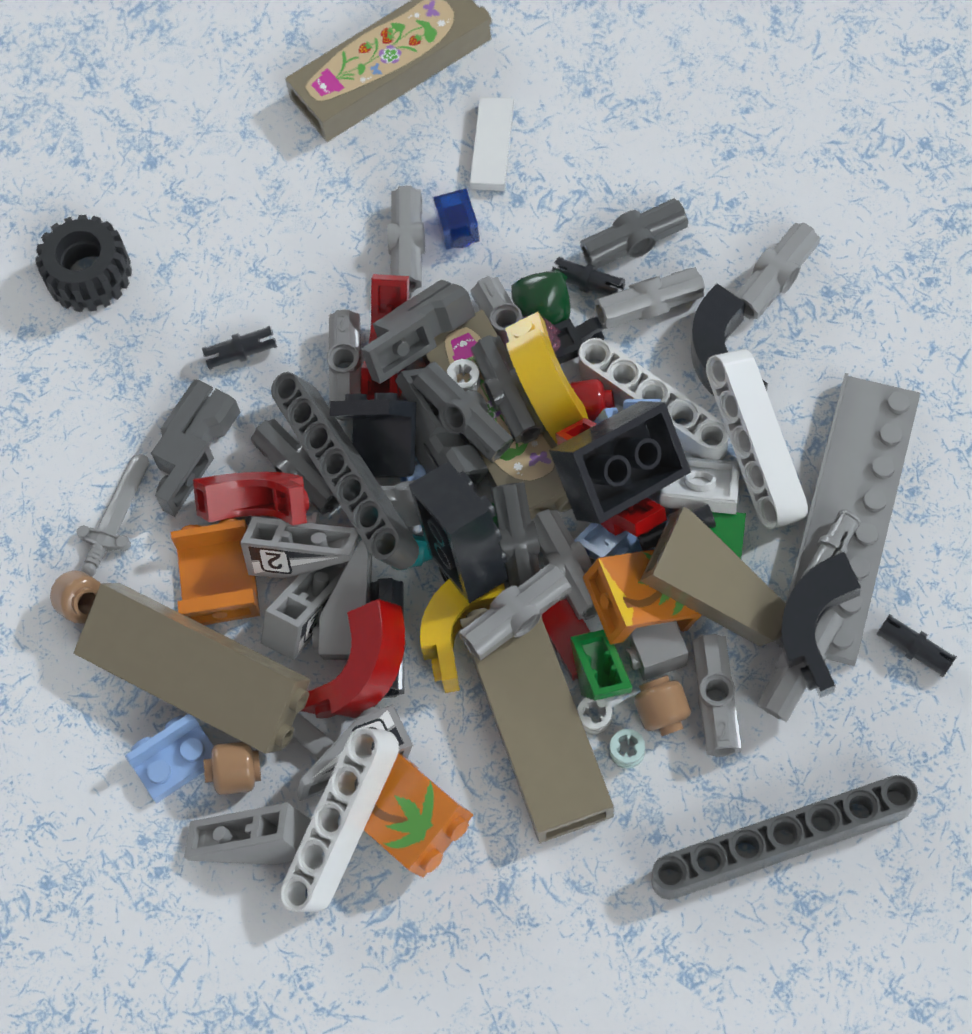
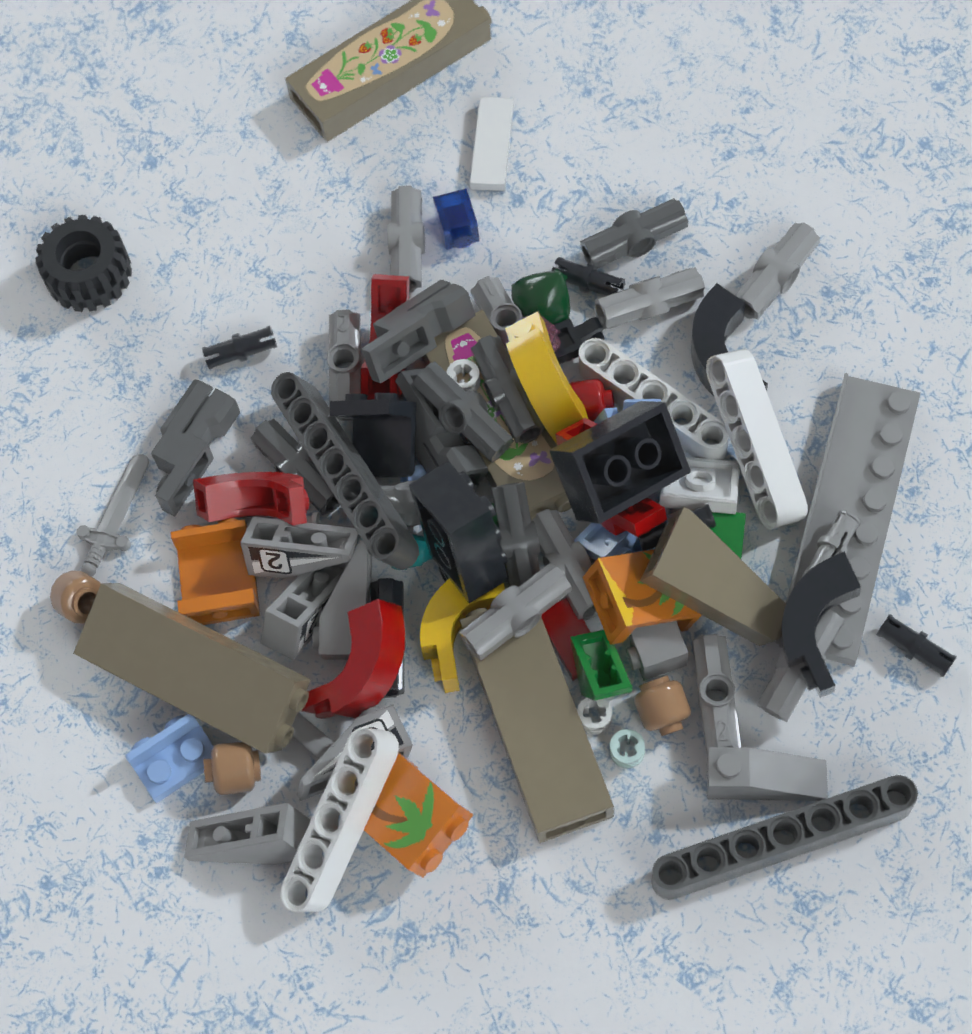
(764, 775): none -> light grey slope

